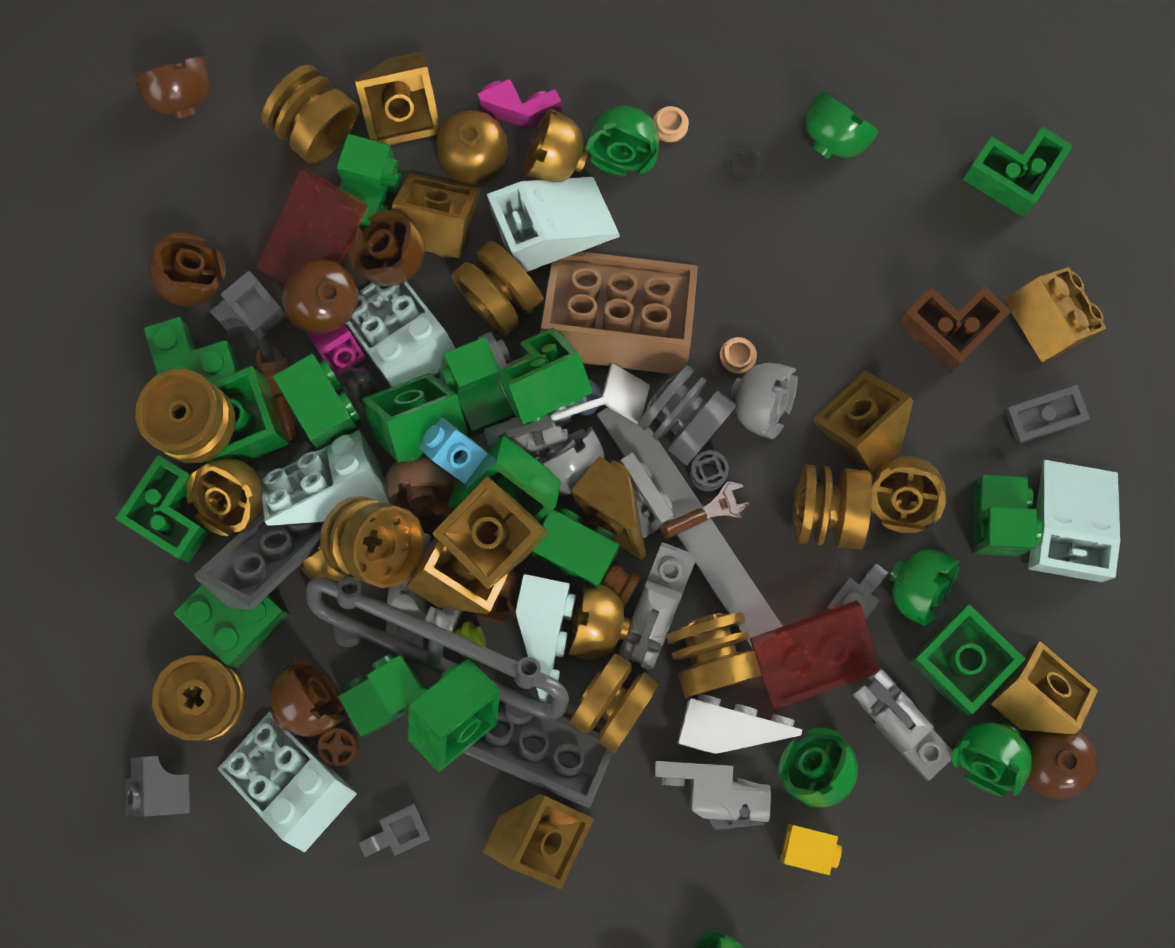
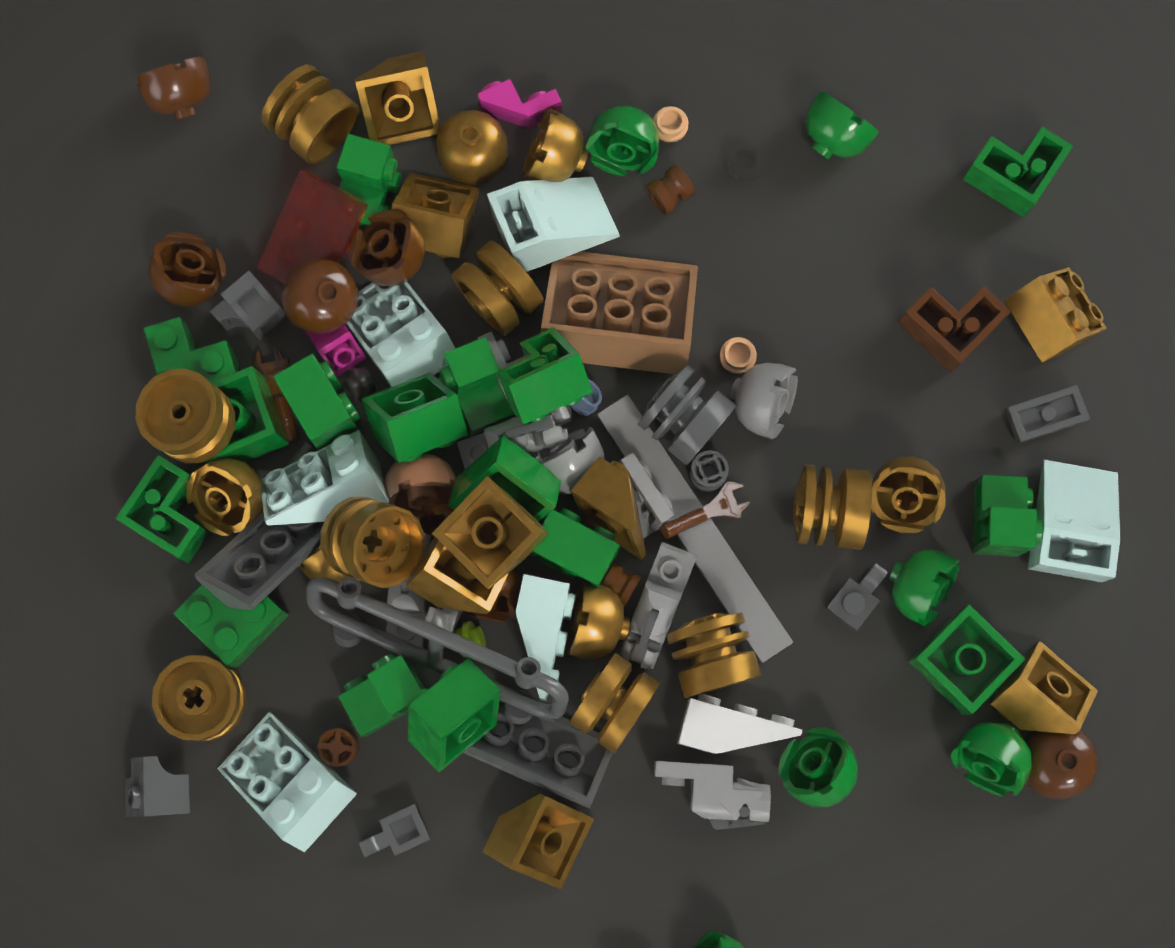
(304, 701): reddish brown cylinder -> none
(452, 450): medium azure brick -> none
(621, 393): white piece -> none
(670, 189): none -> reddish brown wheel
(810, 849): yellow brick -> none
(815, 654): clear red plate -> none
(867, 421): pearl gold slope -> none
(903, 725): light grey plate -> none

